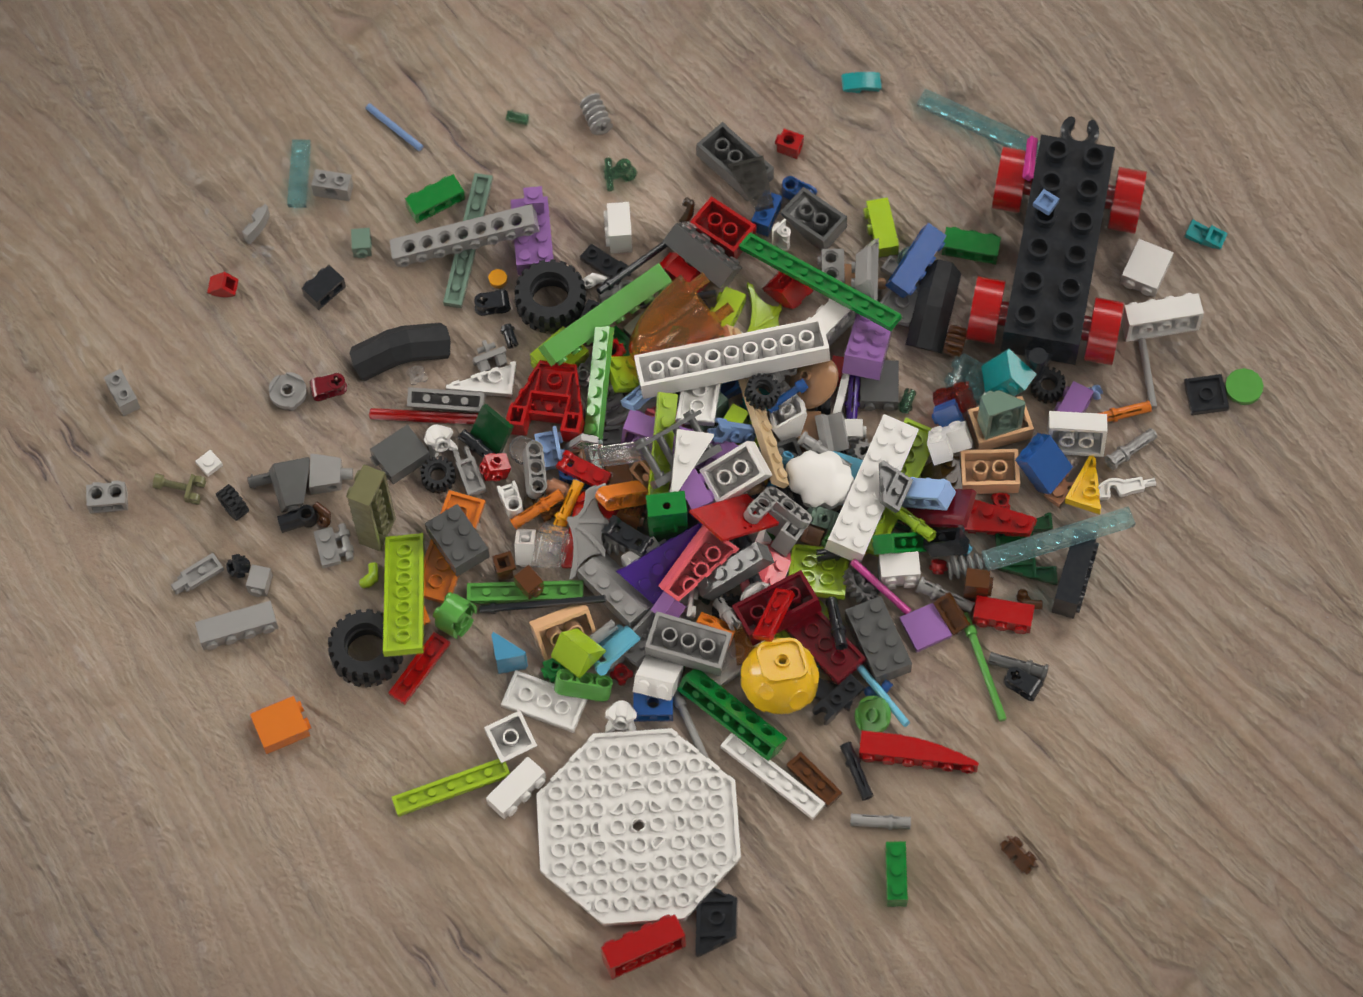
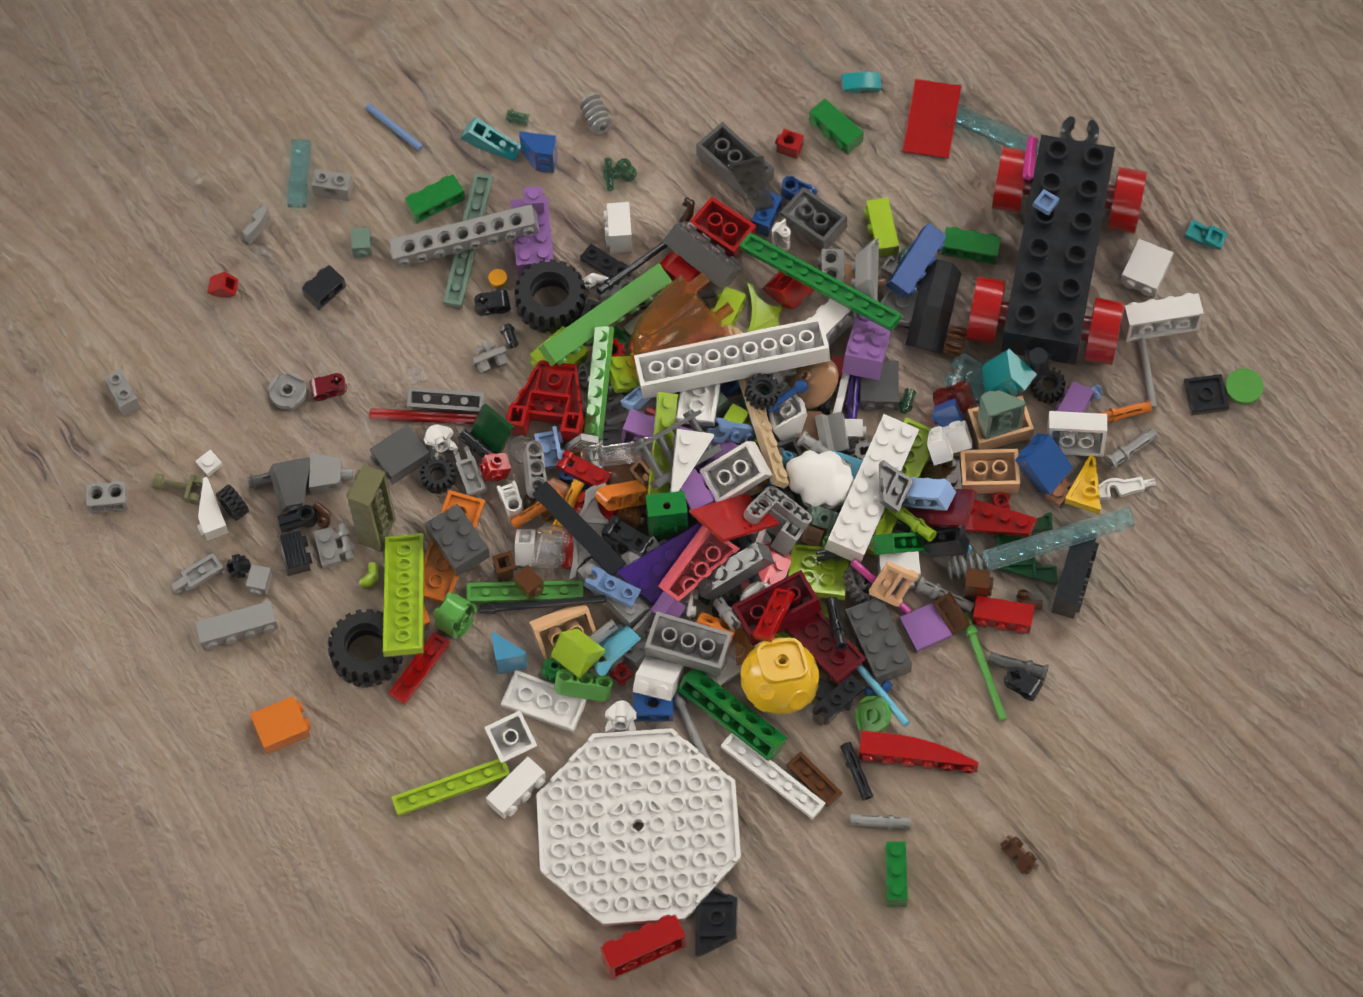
(209, 515): none -> white slope
(294, 552): none -> black brick
(399, 347): black piece -> none
(489, 139): none -> teal slope
(493, 382): white wing -> none
(539, 150): none -> blue slope
(579, 528): none -> black tile
(612, 587): none -> medium blue plate
(836, 126): none -> green brick
(888, 580): none -> light nougat plate
(930, 112): none -> red container
(938, 566): red plate -> none

